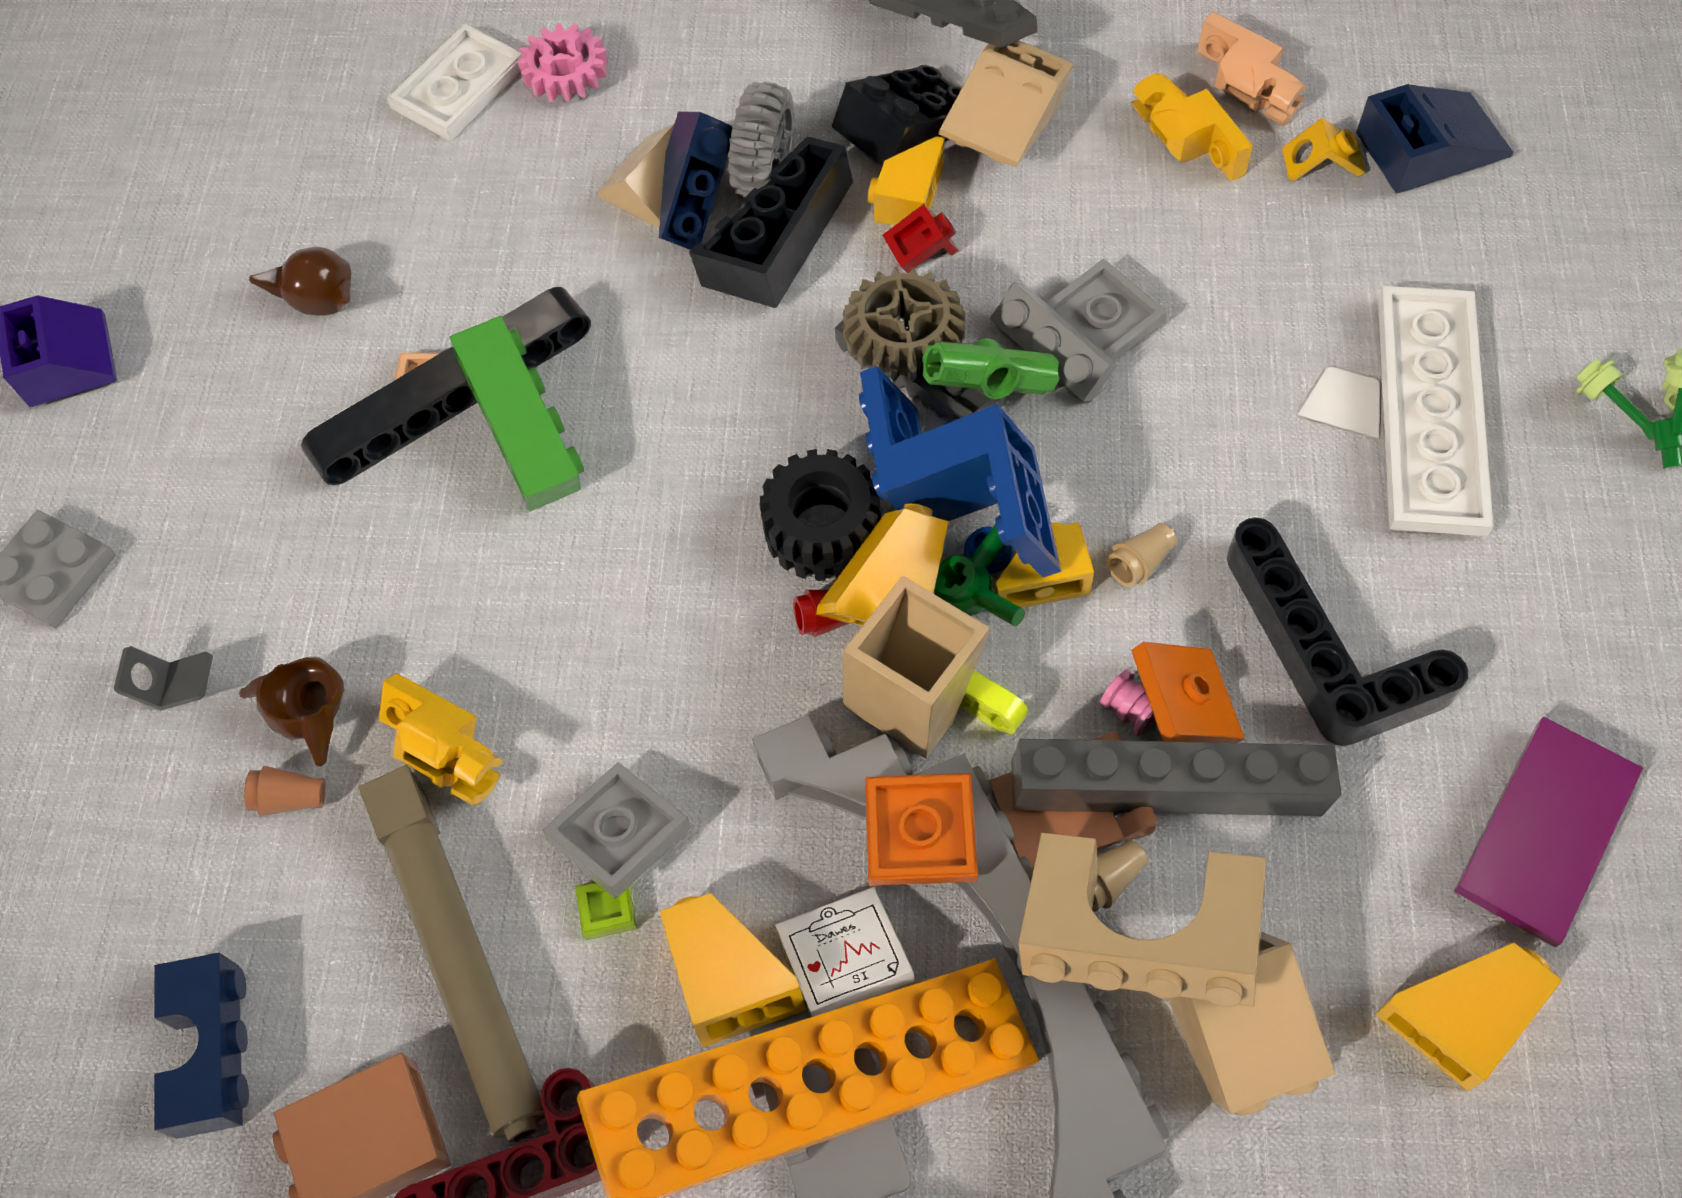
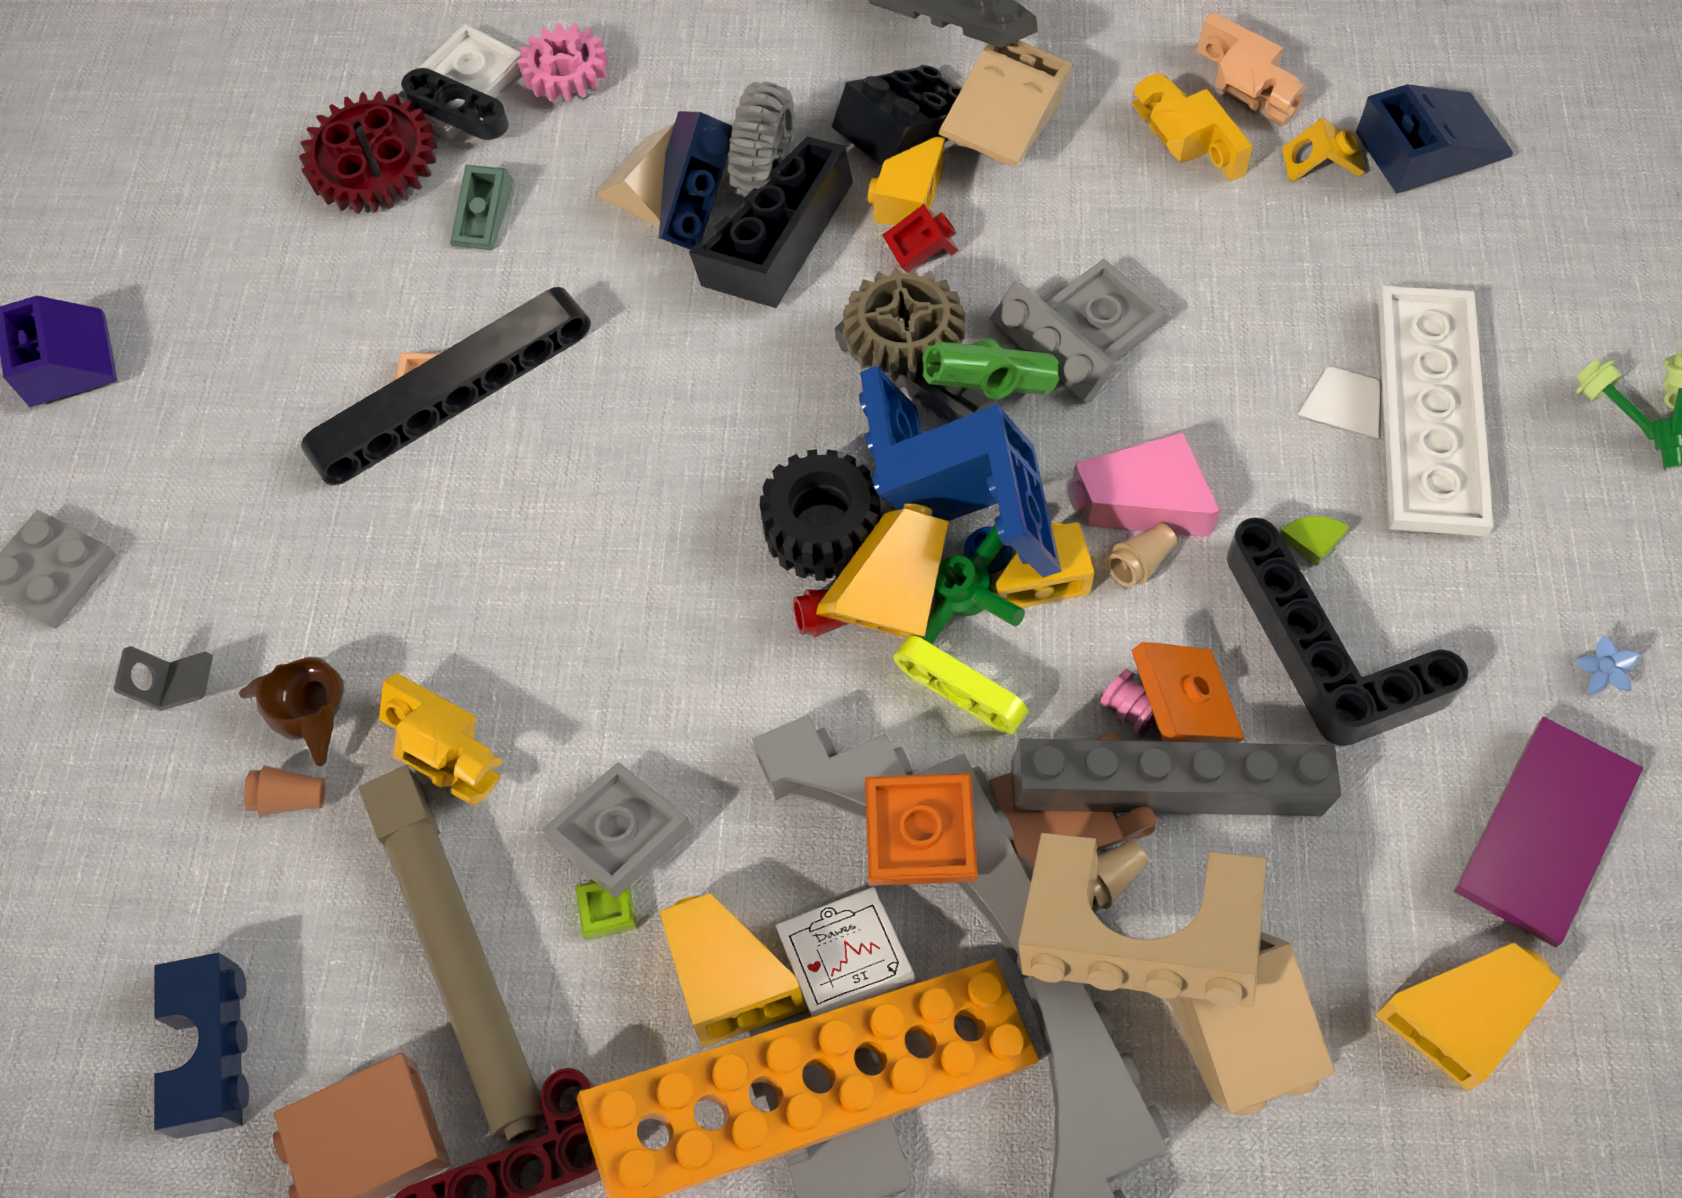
(310, 281): reddish brown piece -> none
(338, 162): none -> dark red gear
(466, 118): none -> black beam
(481, 206): none -> sand green slope
(516, 413): bright green brick -> none
(912, 665): tan slope -> none
(1145, 488): none -> bright pink slope
(1314, 536): none -> lime tile
(1608, 666): none -> light blue plant

